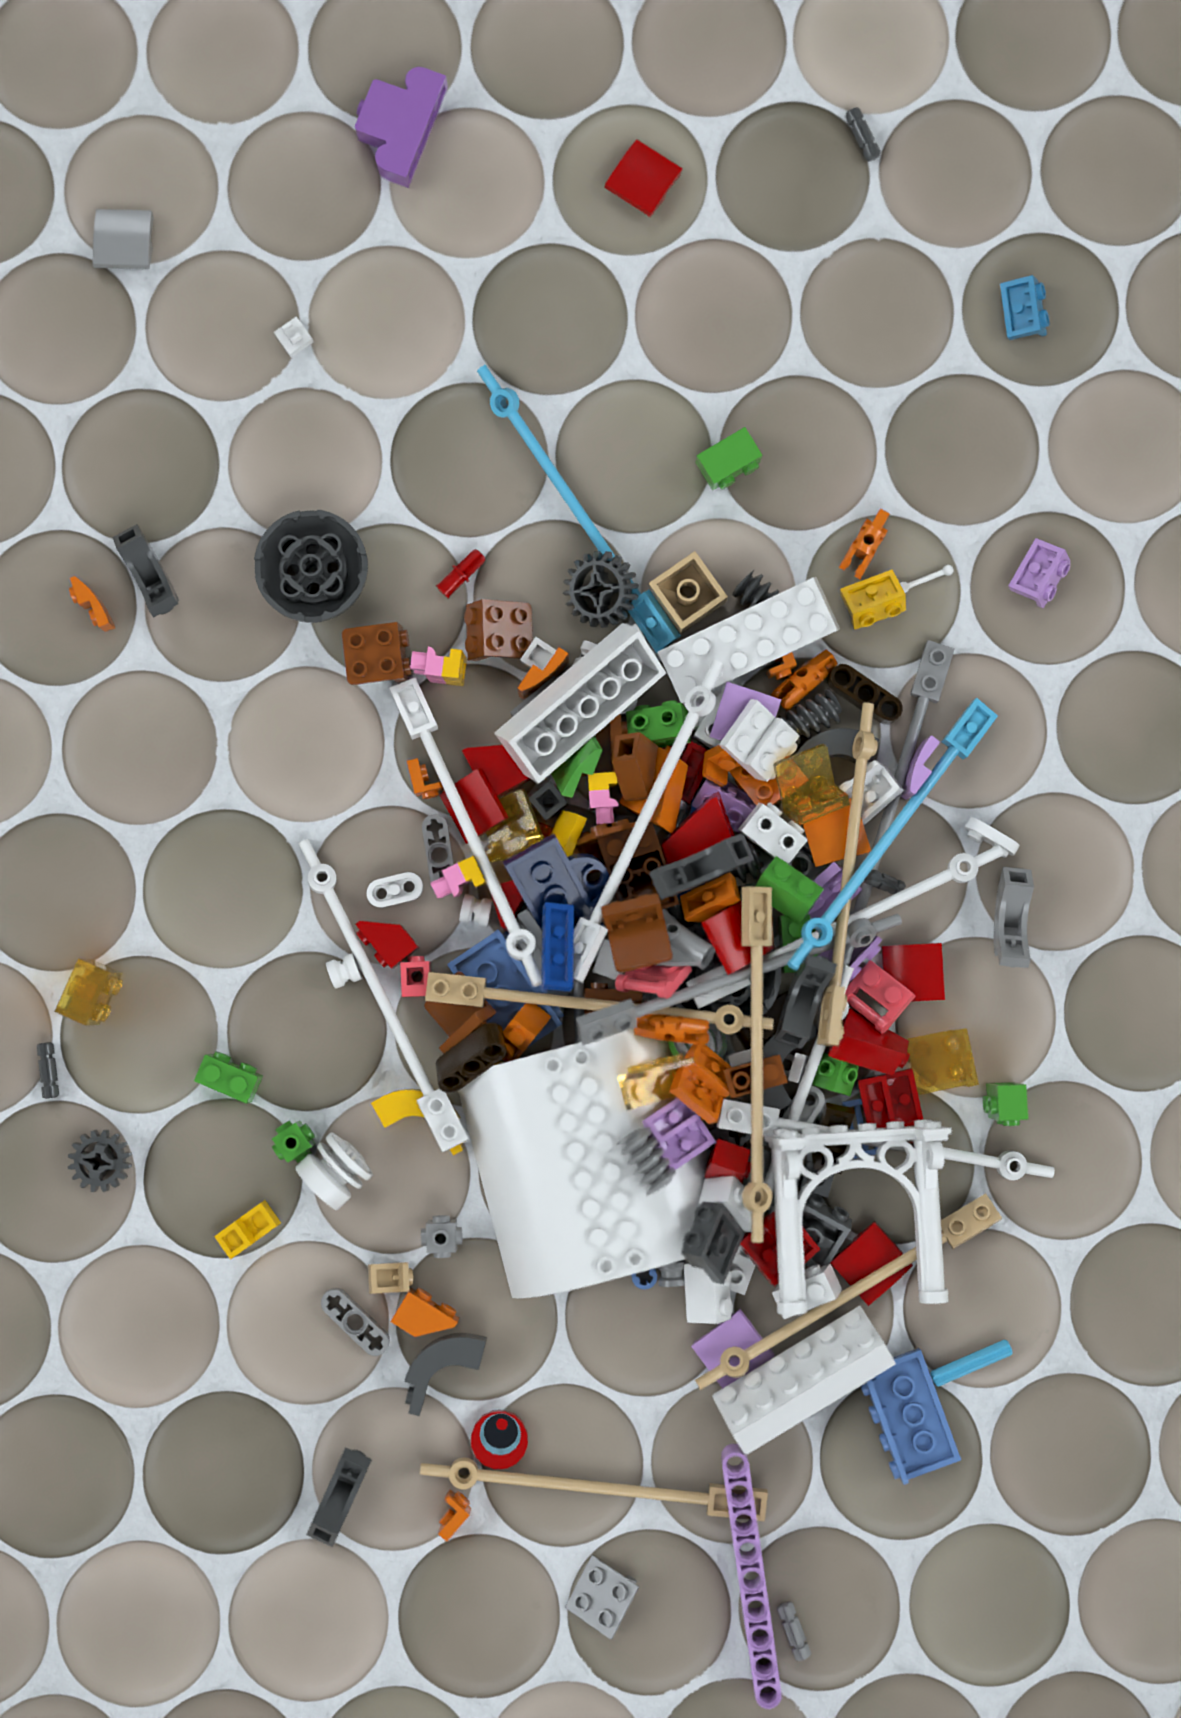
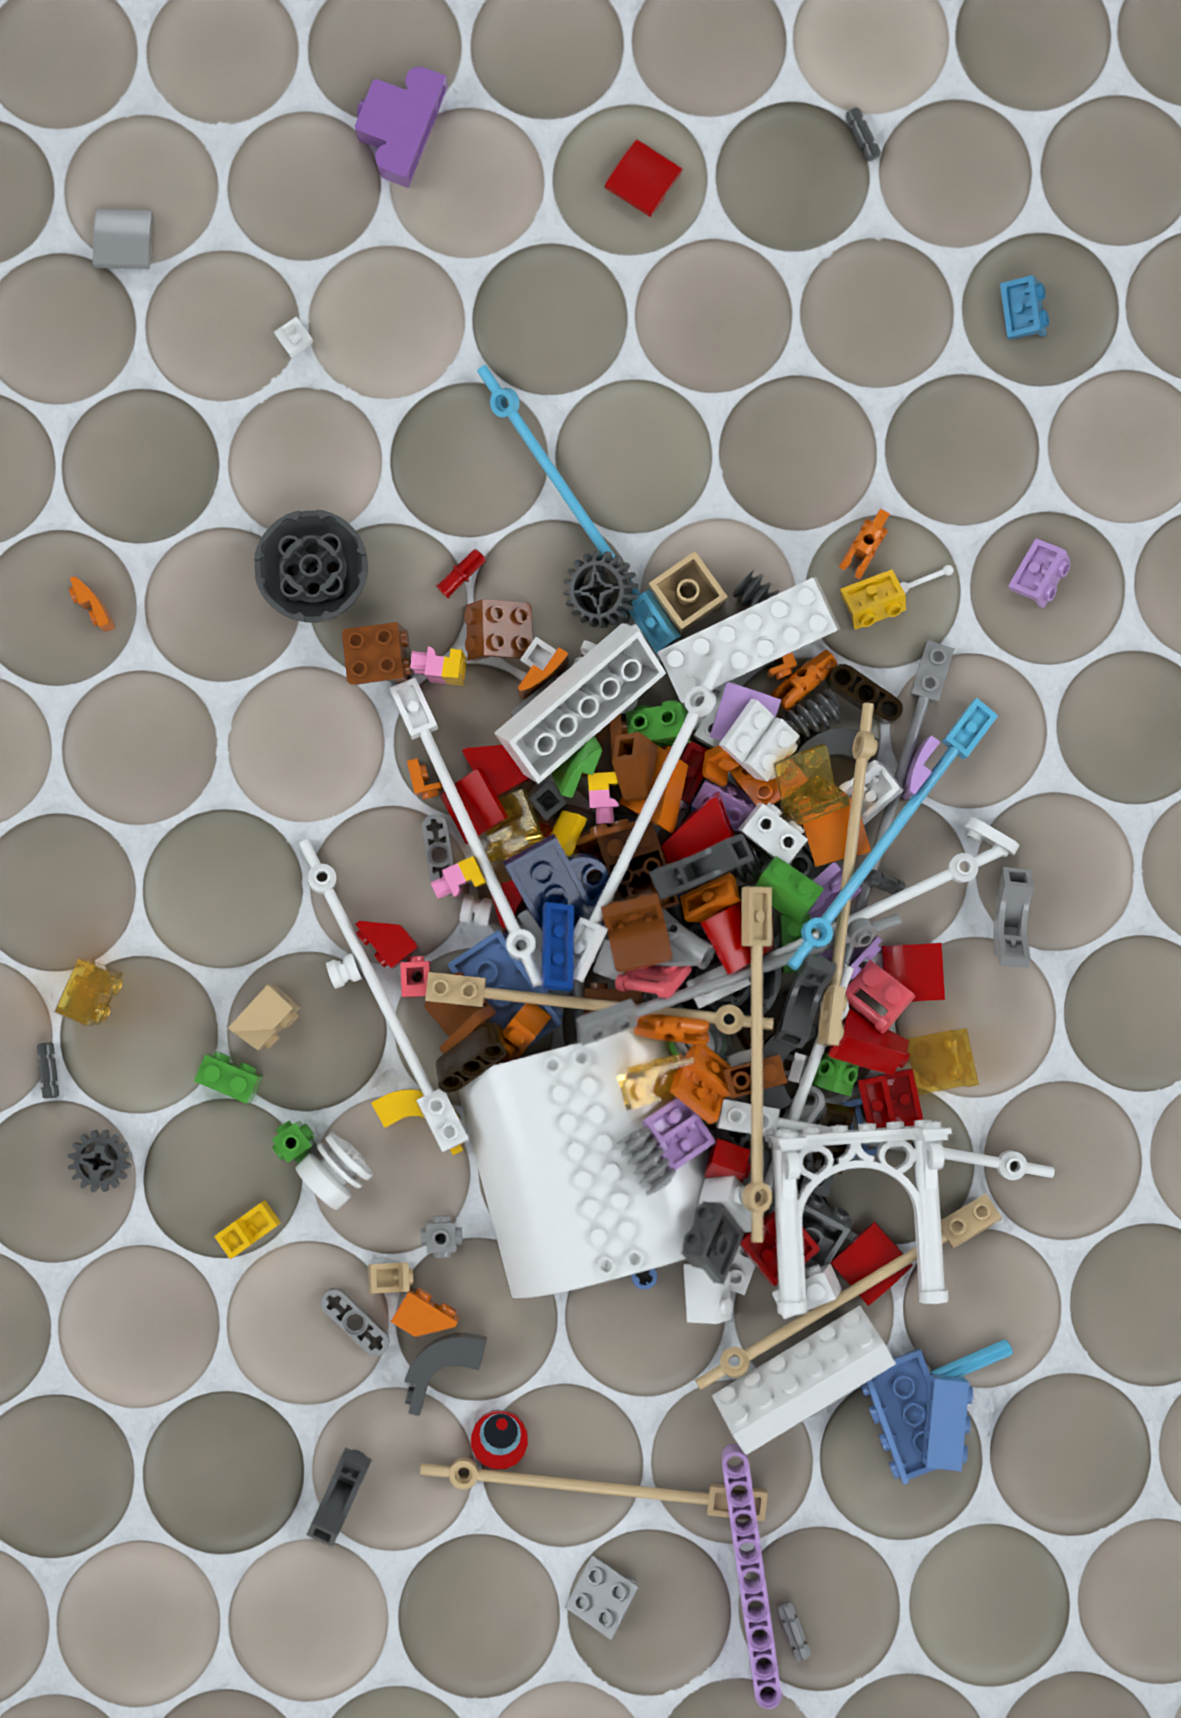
(146, 570): dark grey arch -> none
(265, 1018): none -> tan slope
(395, 890): white plate -> none
(454, 1519): orange bracket -> none
(672, 1274): light grey wheel -> none
(729, 459): bright green brick -> none
(730, 1333): lavender slope -> none
(946, 1422): none -> medium blue brick
(1006, 1103): bright green brick -> none

